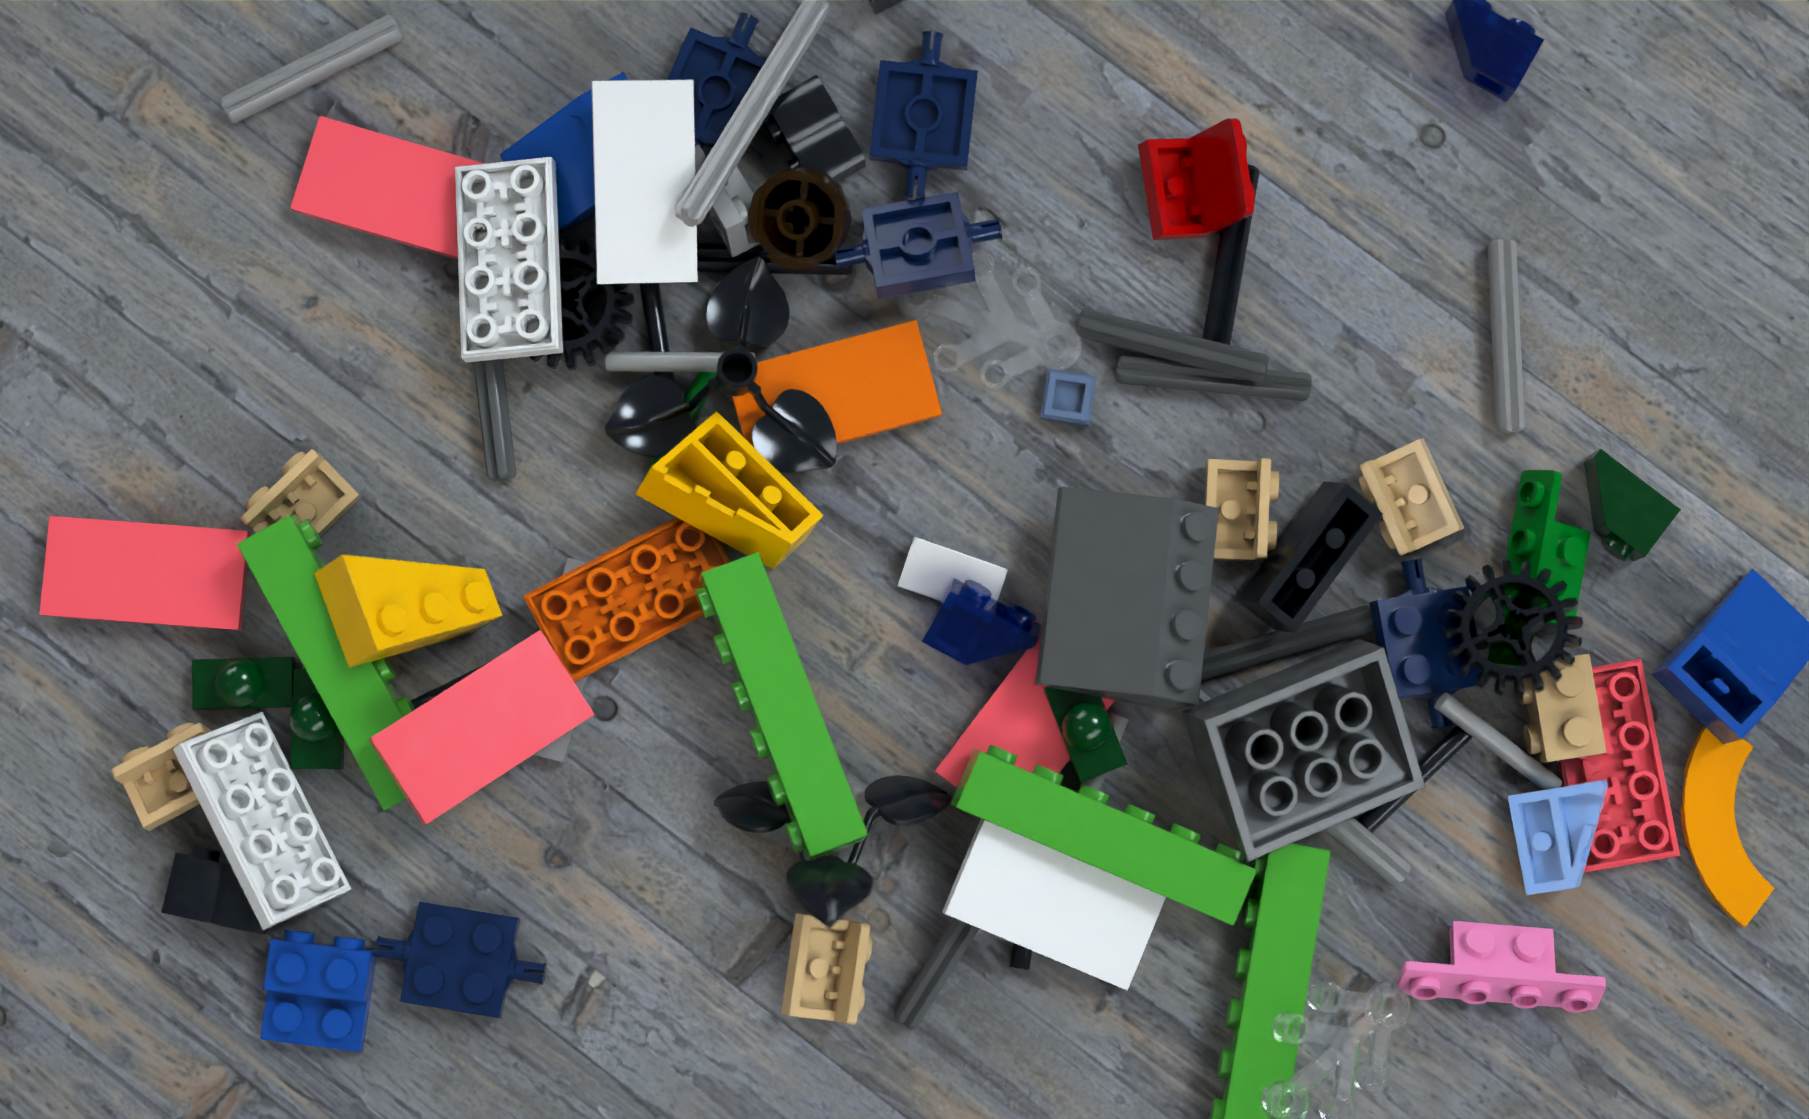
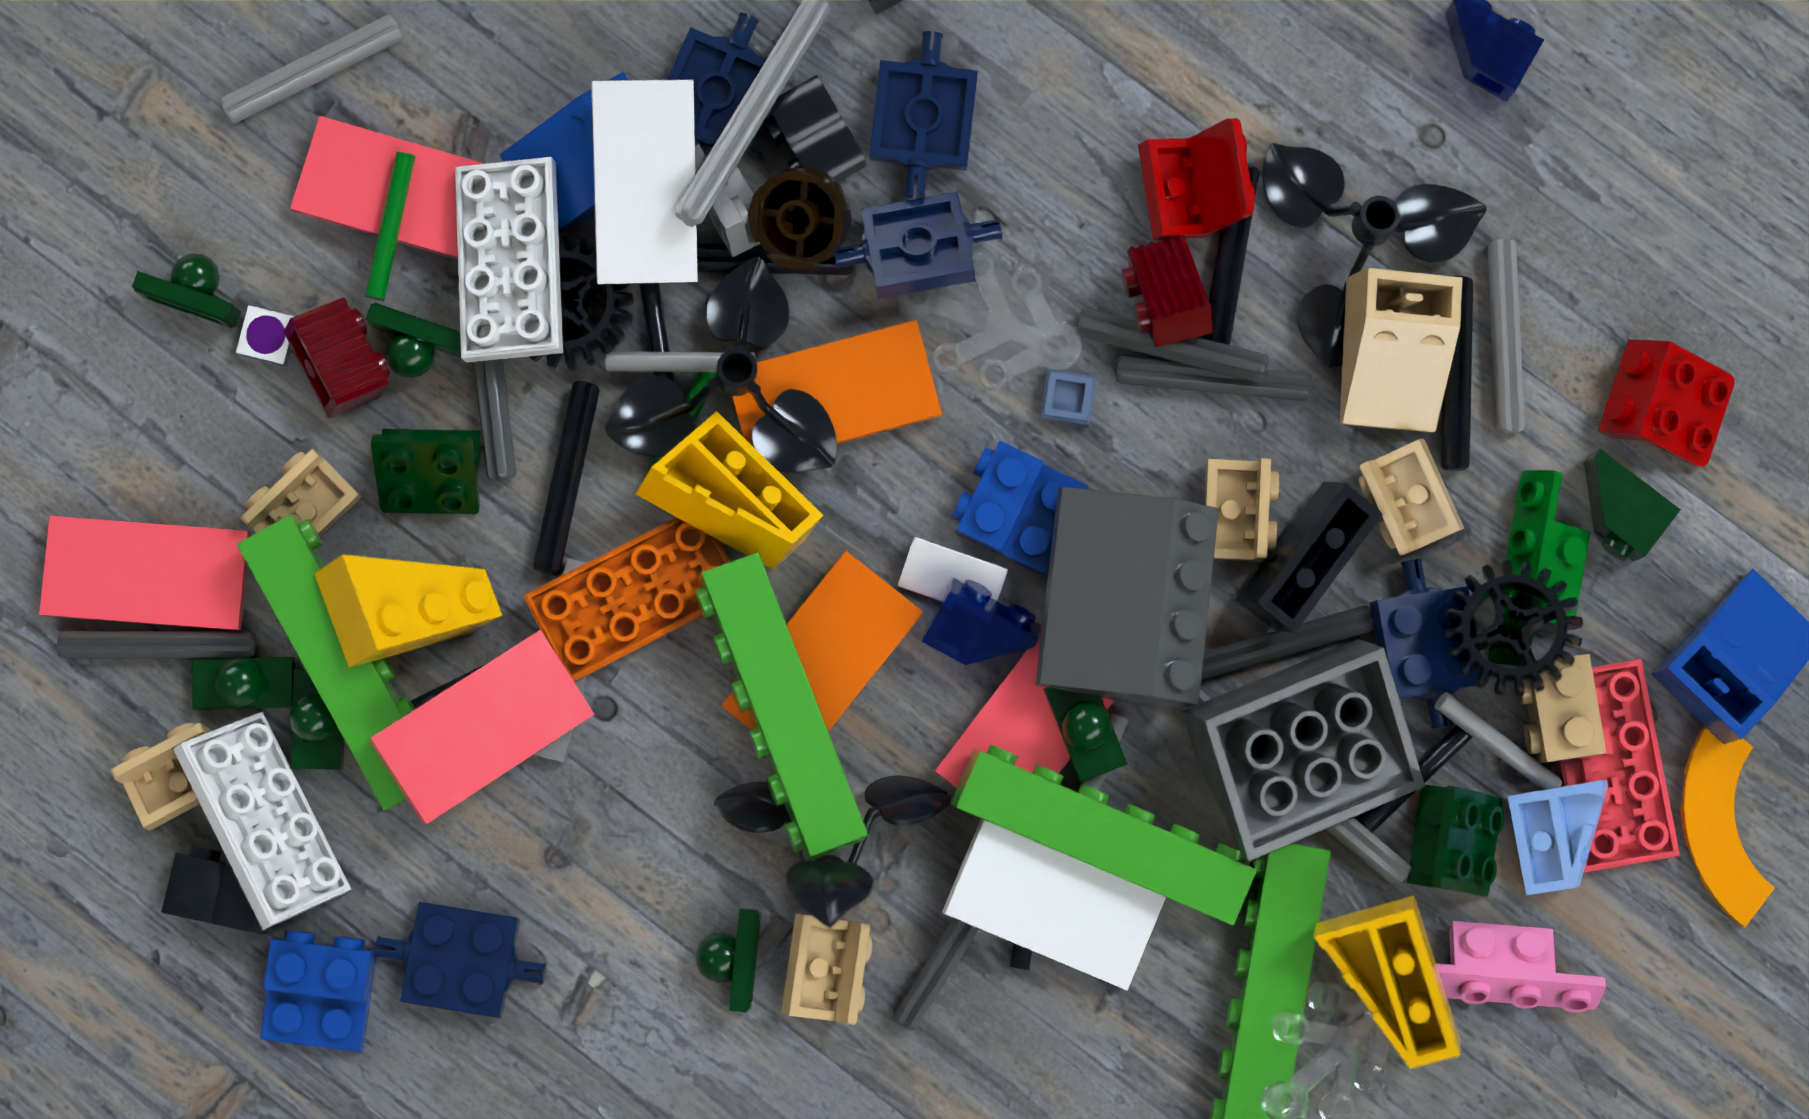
(156, 644): none -> dark grey axle
(190, 290): none -> dark green tile
(264, 337): none -> tile
(337, 356): none -> dark red brick
(390, 226): none -> green bar
(415, 340): none -> dark green tile
(427, 470): none -> dark green bracket
(566, 477): none -> black axle
(728, 958): none -> dark green tile
(844, 636): none -> orange tile
(1013, 506): none -> blue plate
(1168, 291): none -> dark red brick
(1308, 181): none -> black plant
(1396, 977): none -> yellow wedge
(1398, 348): none -> tan slope
(1456, 839): none -> dark green bracket
(1457, 395): none -> black axle
(1667, 400): none -> red bracket

